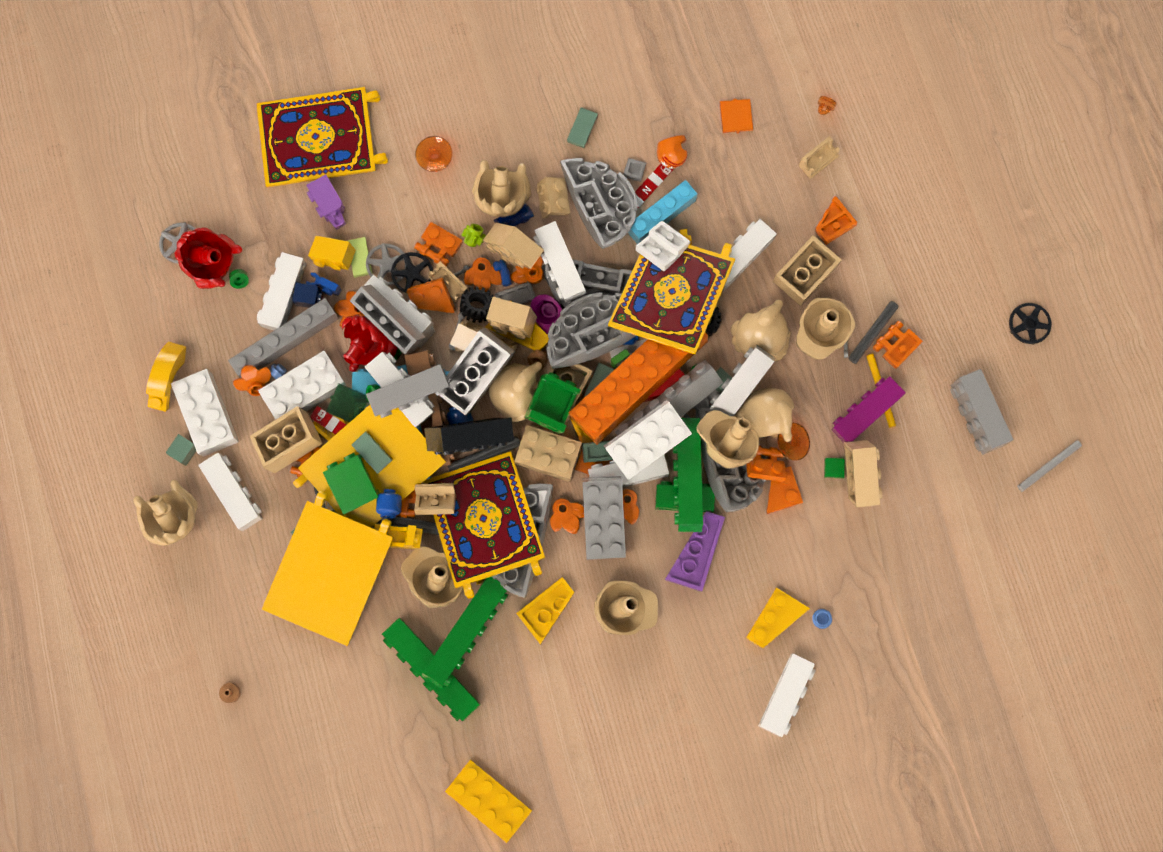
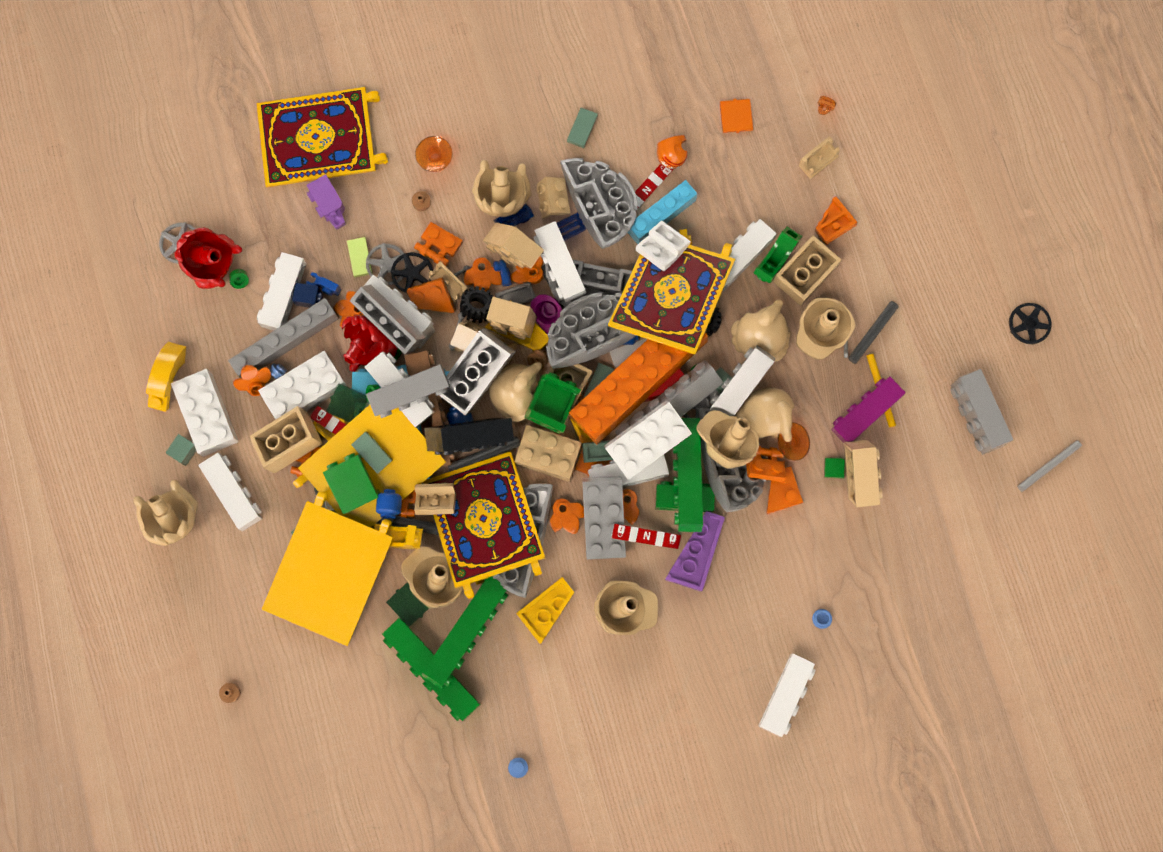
(331, 253): yellow brick -> none
(407, 605): none -> clear green piece
(421, 201): none -> medium nougat tile
(473, 235): lime gear -> none
(488, 801): yellow plate -> none
(518, 767): none -> medium blue plate
(582, 228): none -> clear blue tile
(619, 358): bright green tile -> none
(634, 169): light grey tile -> none
(646, 536): none -> red sticker
(775, 617): yellow wing -> none
(777, 255): none -> green arch
(901, 349): orange plate -> none

